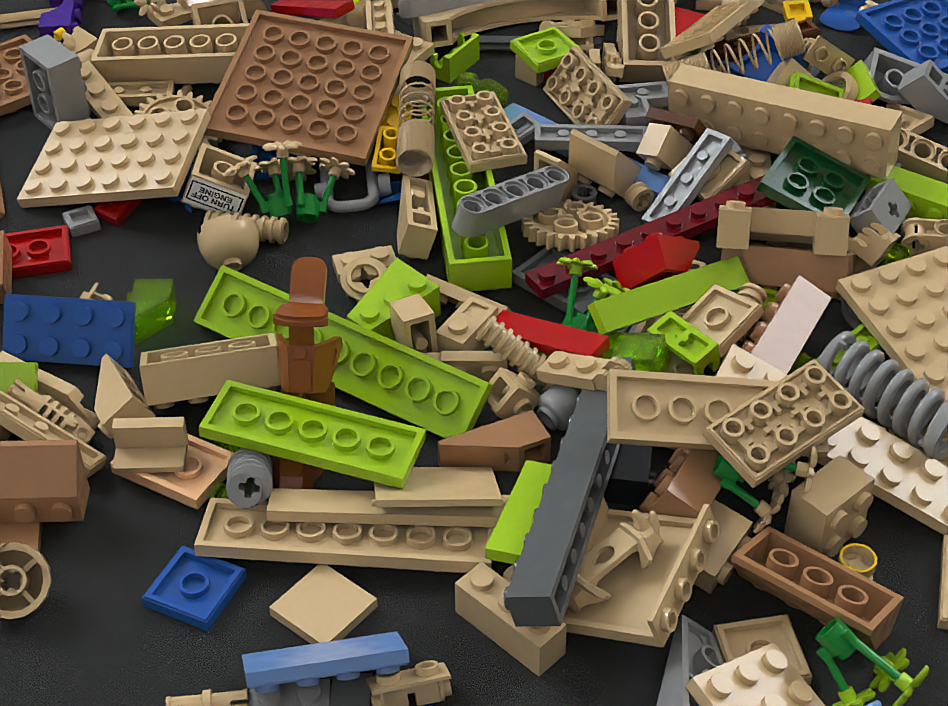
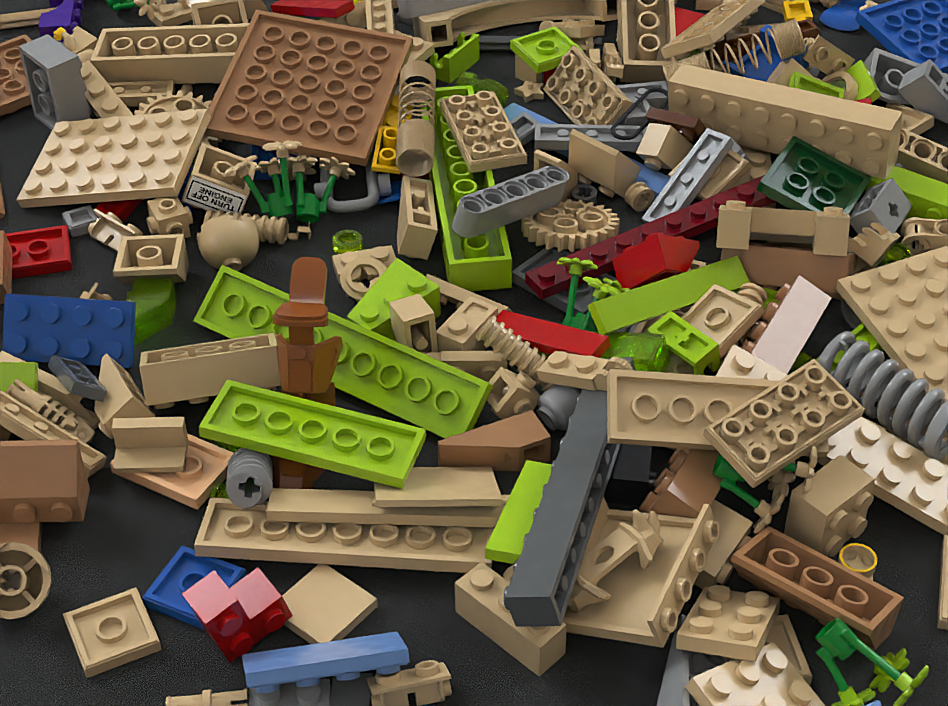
(77, 378): none -> dark grey tile
(111, 226): none -> tan hinge
(111, 632): none -> tan tile
(151, 258): none -> tan slope
(168, 217): none -> tan brick
(237, 614): none -> brick
(294, 236): none -> tan piece
(347, 241): none -> clear neon green tile
(530, 91): none -> tan piece
(631, 109): none -> black piece
(728, 623): none -> tan plate

